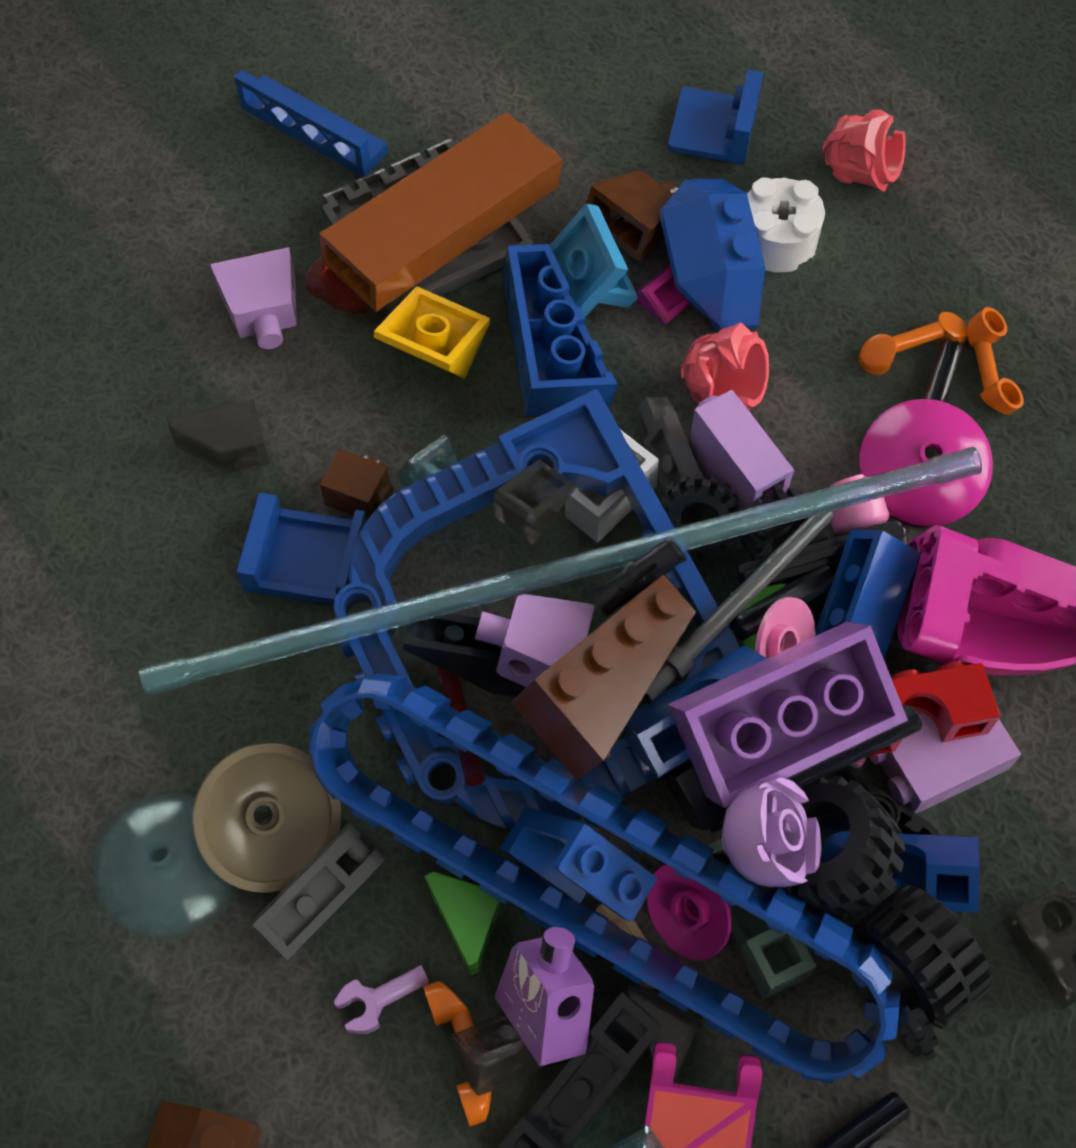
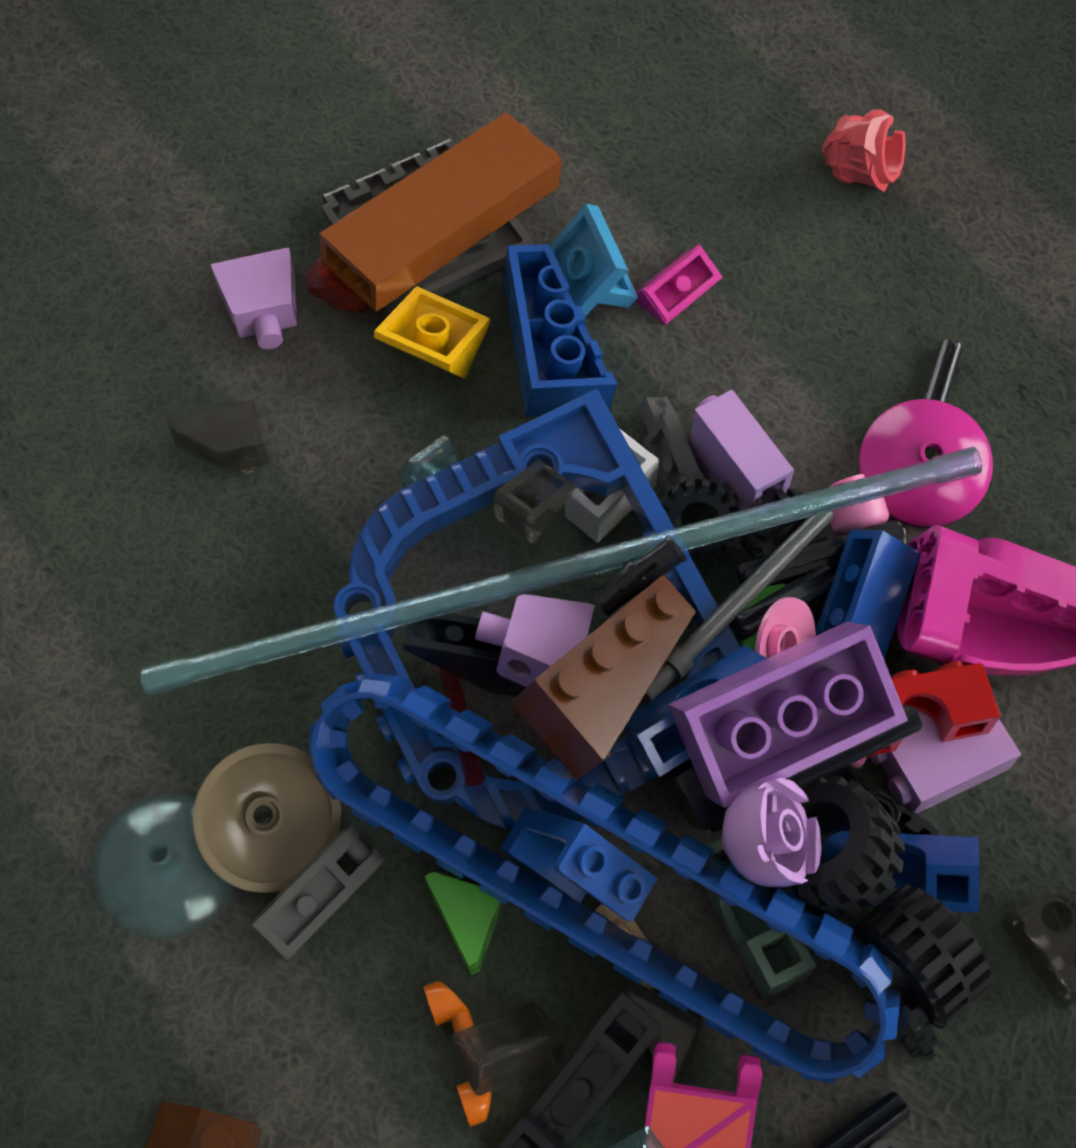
(297, 552): blue panel -> none
(309, 123): blue fence -> none
(356, 483): reddish brown brick -> none
(378, 998): lavender bar -> none
(548, 996): medium lavender torso -> none
(632, 210): reddish brown torso -> none
(688, 915): dark pink dish -> none
(715, 251): blue wedge -> none
(716, 123): blue bracket -> none
(727, 362): coral helmet -> none
(786, 221): white brick -> none
(879, 351): orange bar -> none
(983, 331): orange bar -> none

